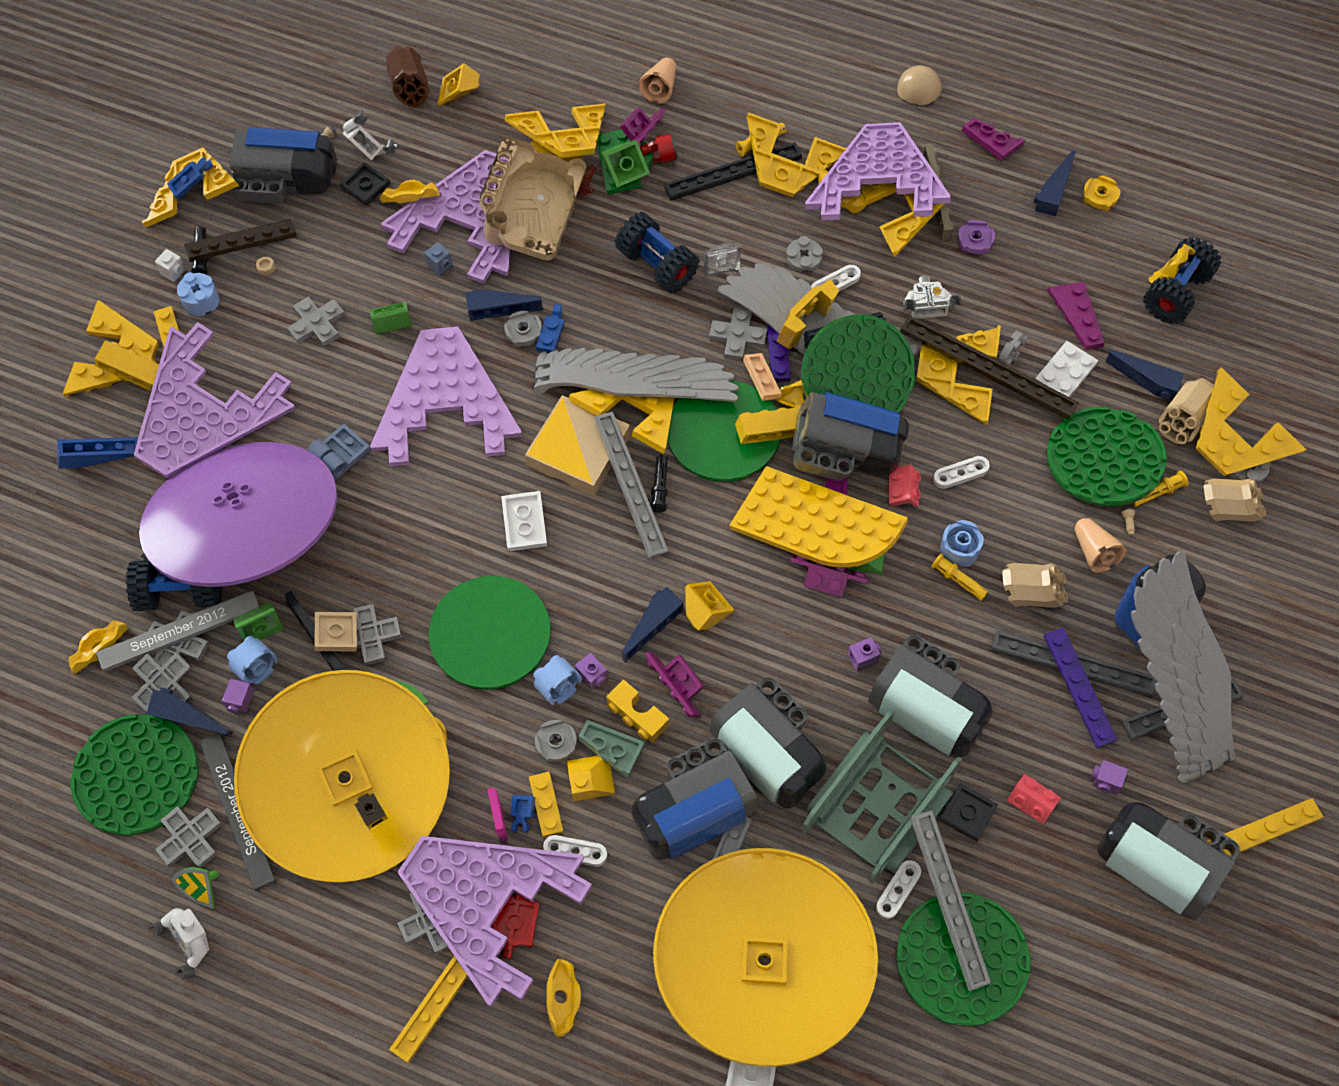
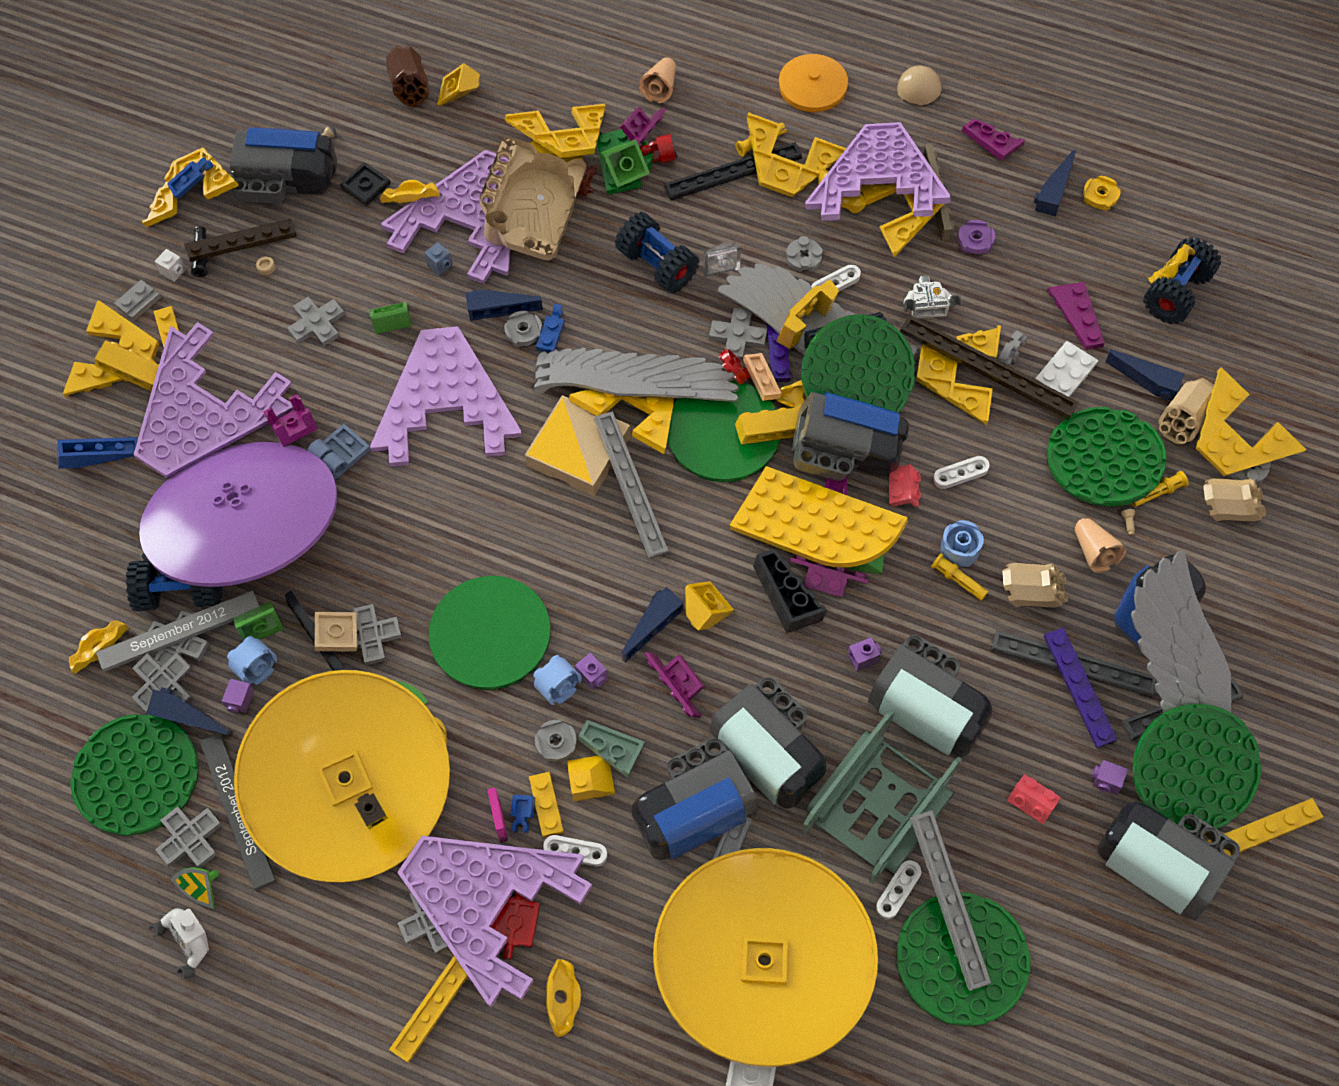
(137, 300): none -> light grey plate
(198, 294): light blue brick -> none
(292, 425): none -> magenta panel
(363, 139): white torso -> none
(524, 521): white plate -> none
(649, 724): yellow arch -> none
(659, 491): black pin -> none
(732, 364): none -> red plate
(788, 595): none -> black wedge
(813, 83): none -> light orange dish
(968, 812): black plate -> none
(1197, 764): none -> green tile

